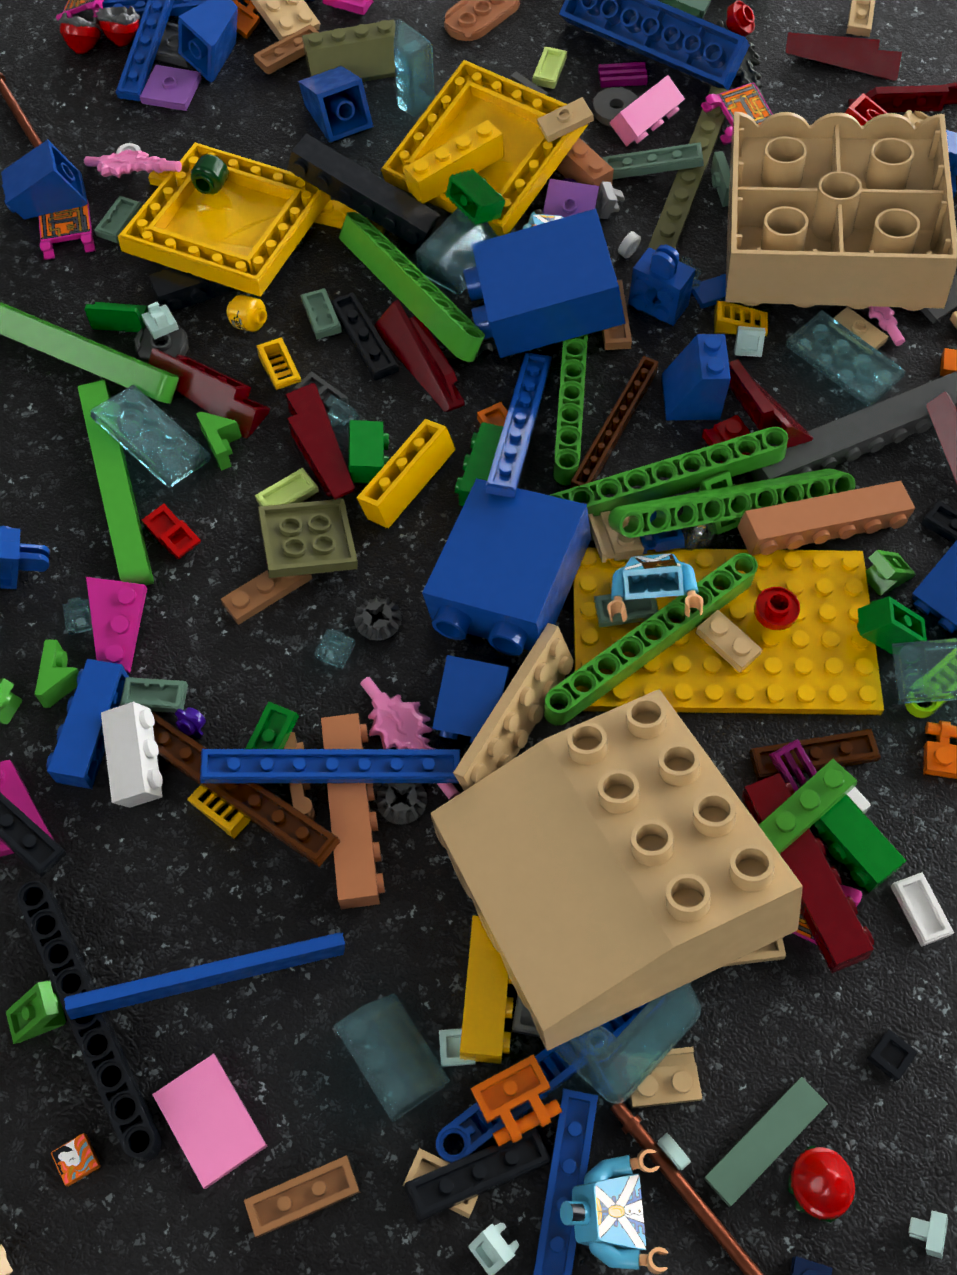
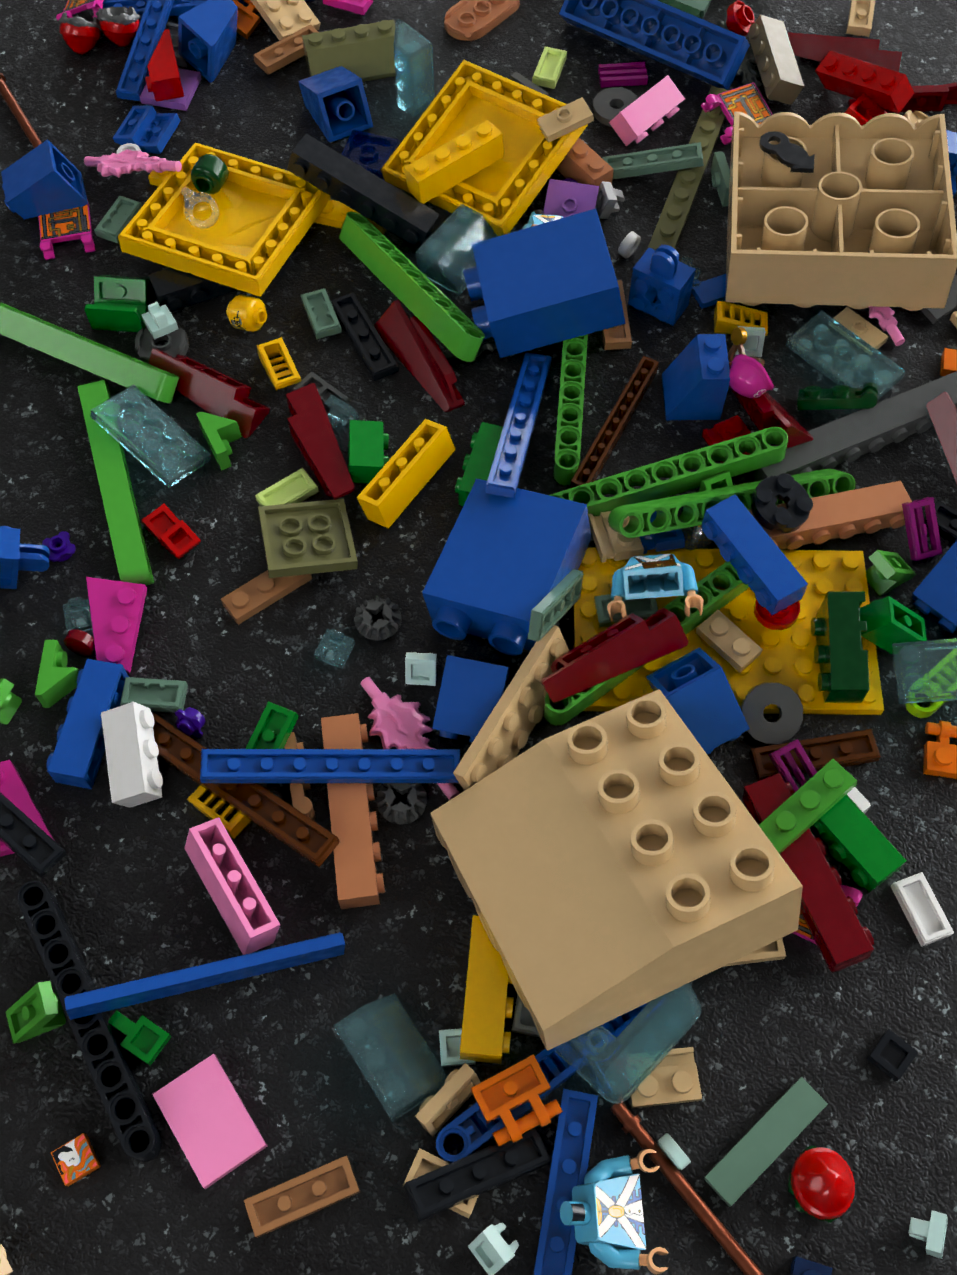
(64, 551): none -> dark purple plate
(79, 642): none -> dark red tile
(121, 289): none -> green panel
(141, 1039): none -> green plate
(147, 129): none -> blue slope
(163, 71): none -> red slope
(191, 199): none -> clear piece
(231, 886): none -> bright pink brick
(370, 150): none -> clear blue tile
(420, 668): none -> light aqua tile
(446, 1102): none -> tan plate
(475, 197): green brick -> none
(494, 414): orange tile -> none
(555, 605): none -> sand green tile
(614, 652): none -> dark red wedge
(701, 698): none -> blue slope
(738, 338): none -> piece
(749, 377): none -> dark pink helmet
(753, 555): none -> blue brick
(775, 59): none -> dark tan brick
(787, 153): none -> black brick
(789, 716): none -> dark grey tile
(791, 493): none -> black plate
(838, 397): none -> dark green plate
(840, 648): none -> dark green wedge
(854, 77): none -> red brick
(917, 534): none -> magenta tile

